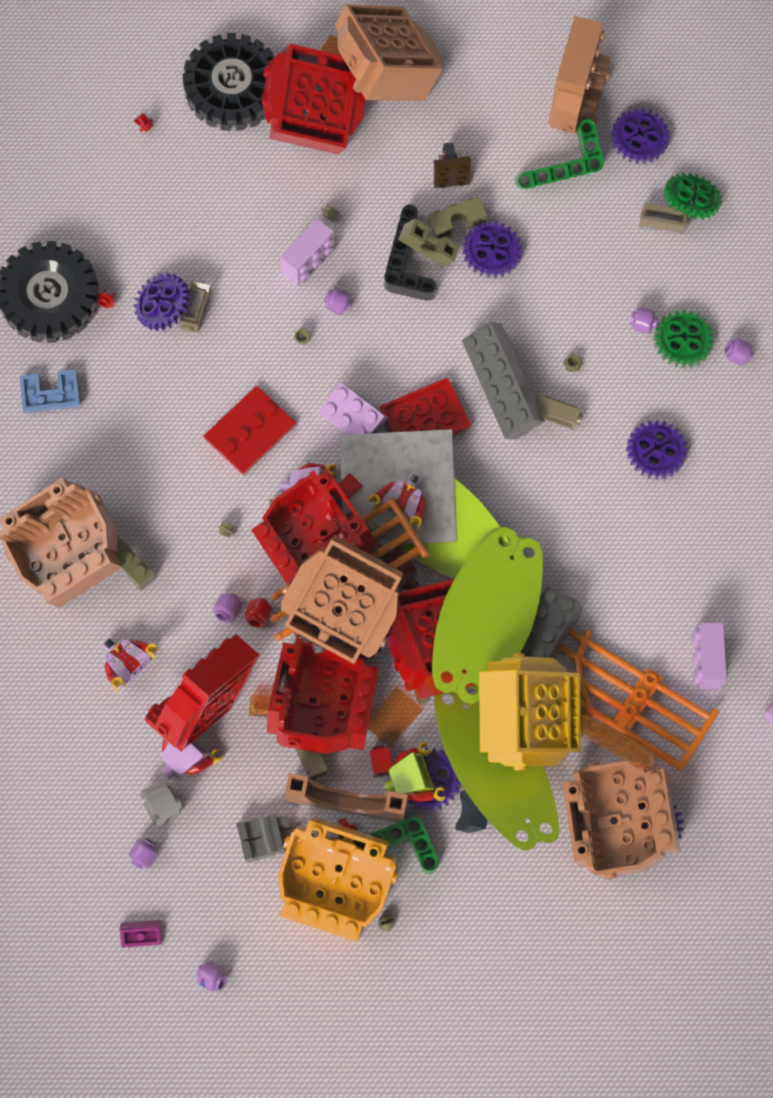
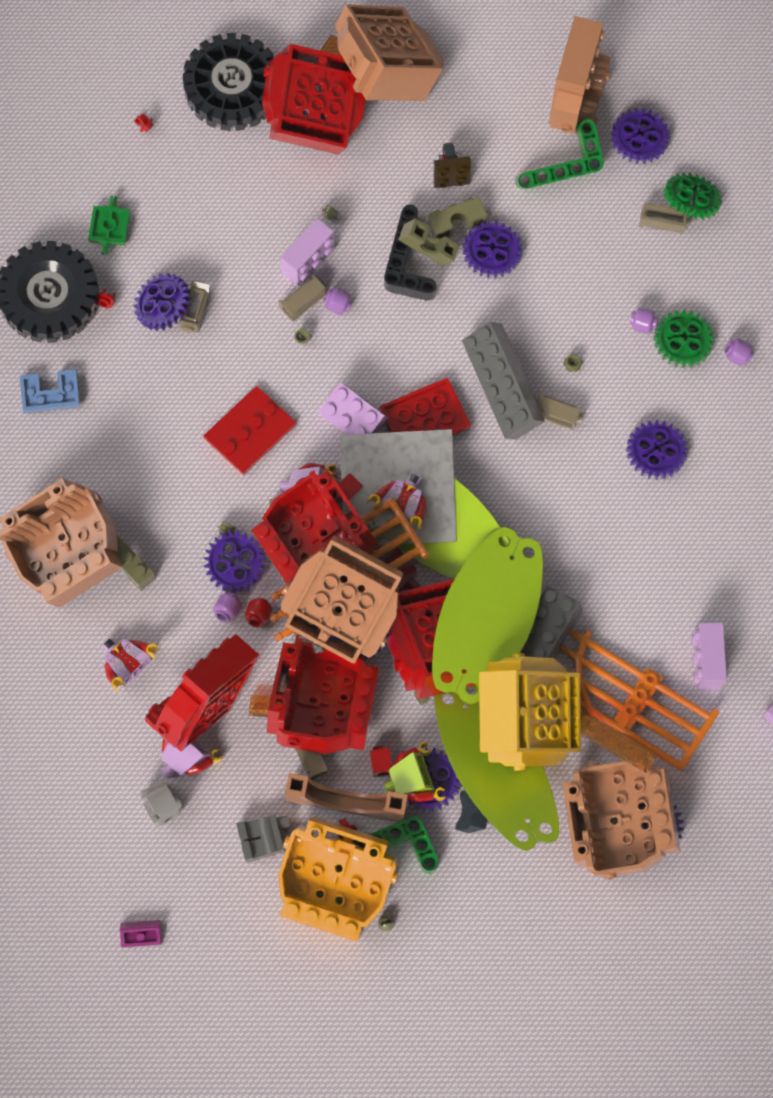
(109, 225): none -> green plate
(143, 852): medium lavender head -> none
(211, 976): medium lavender head -> none
(241, 545): none -> dark purple gear
(303, 298): none -> dark tan window
(393, 717): clear orange piece -> none

